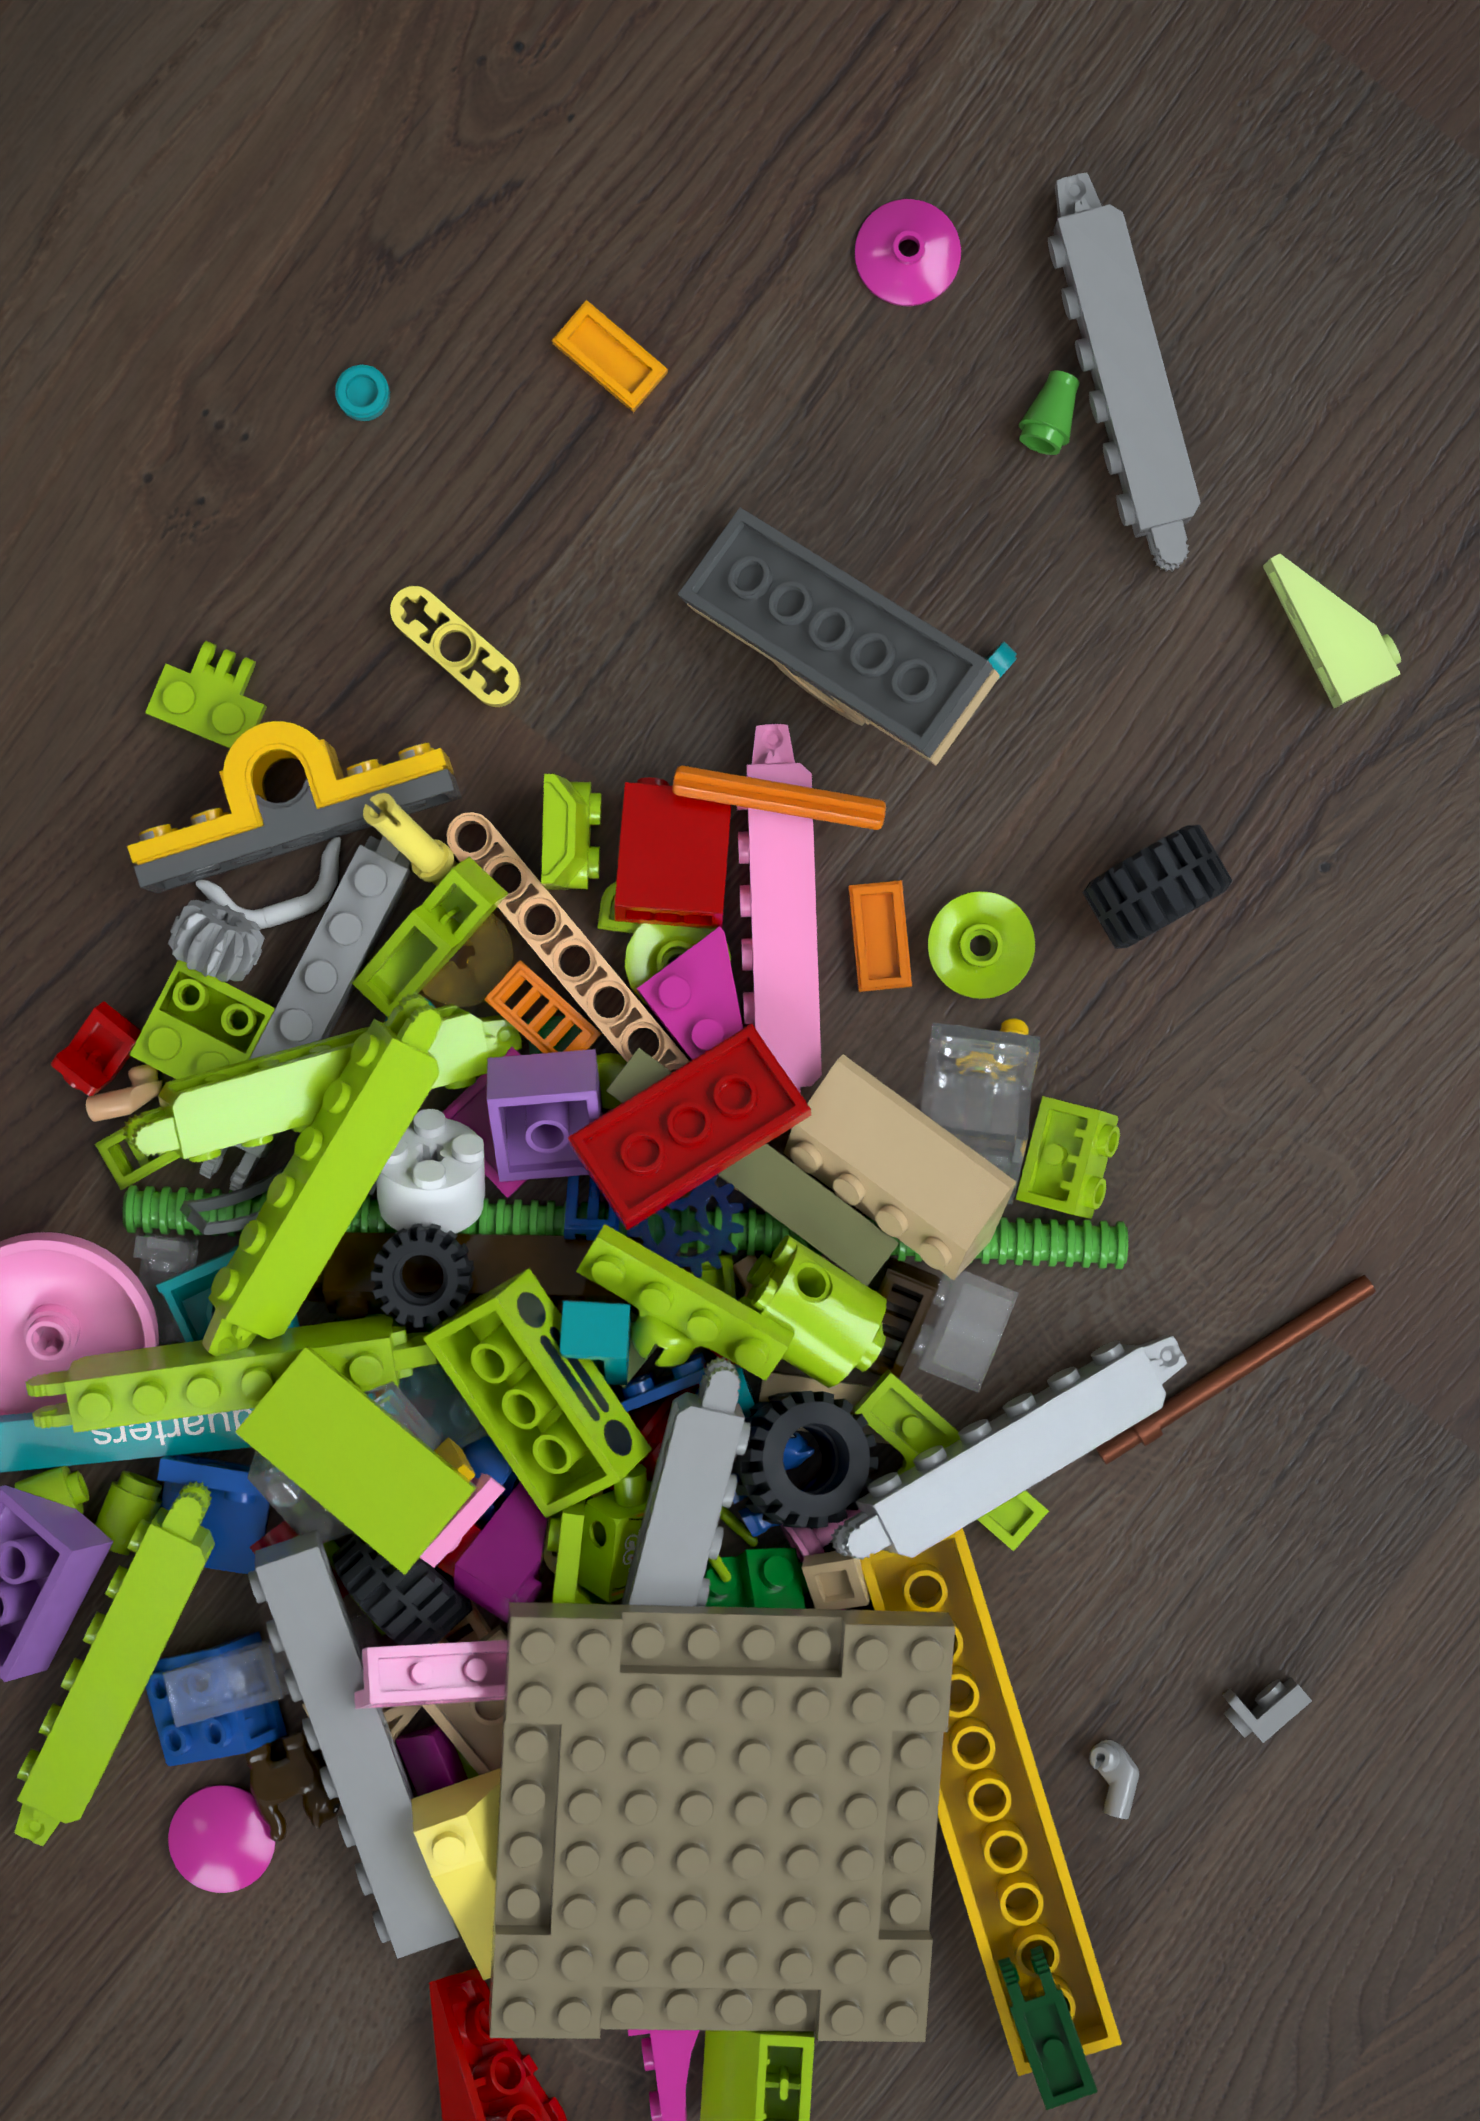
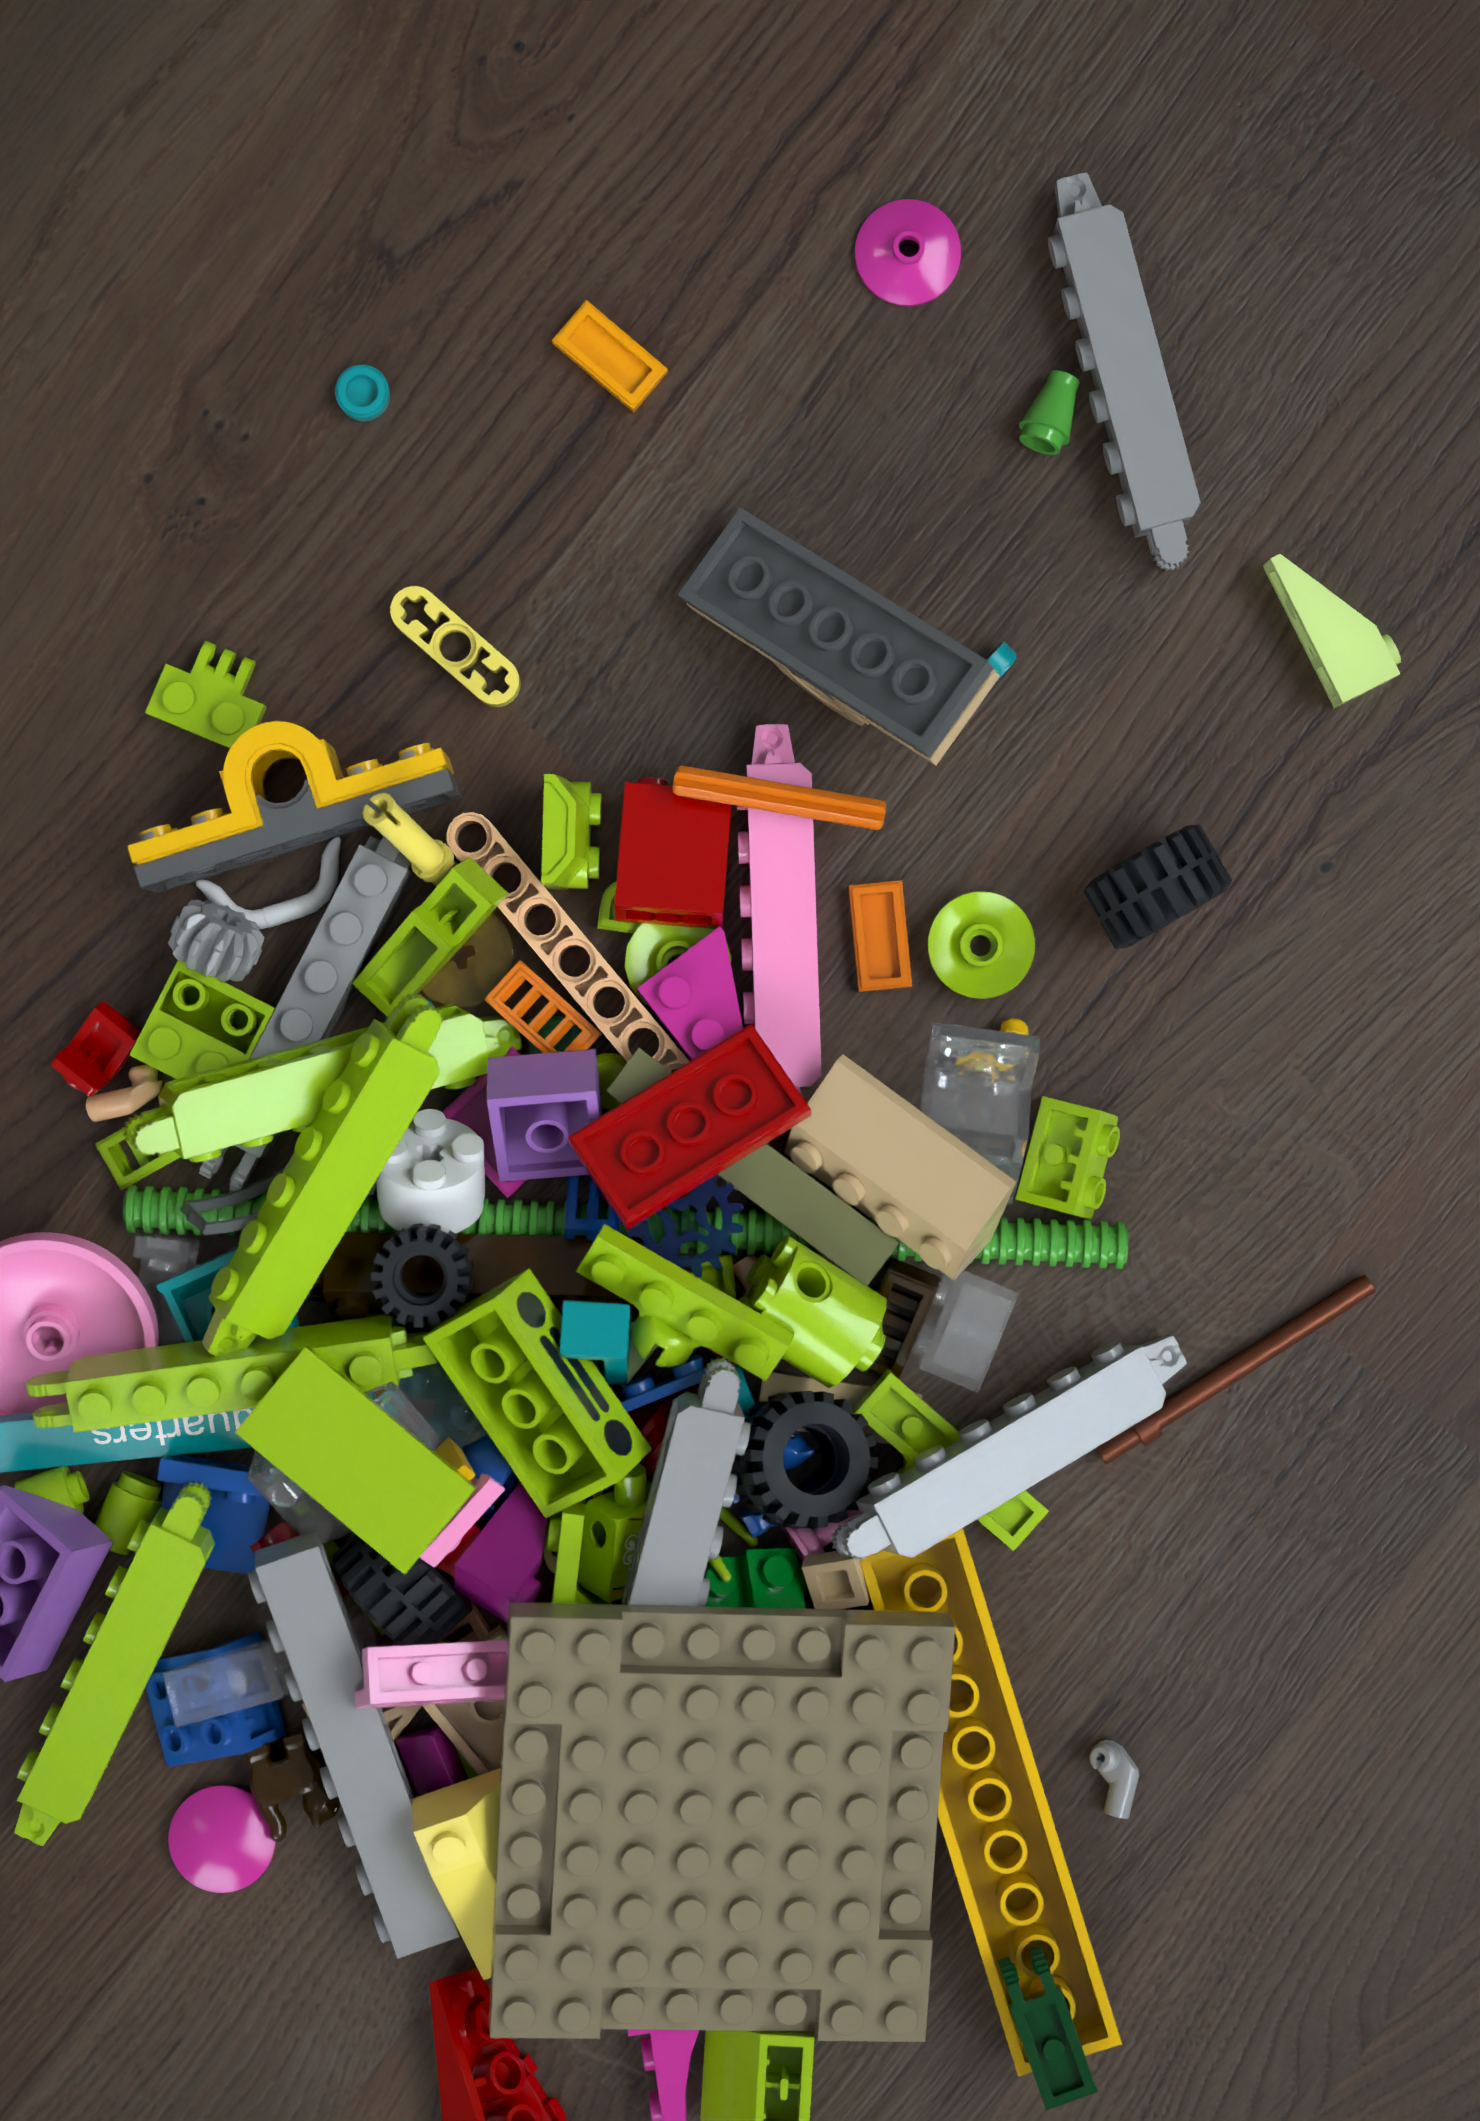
(1275, 1708): light grey bracket -> none

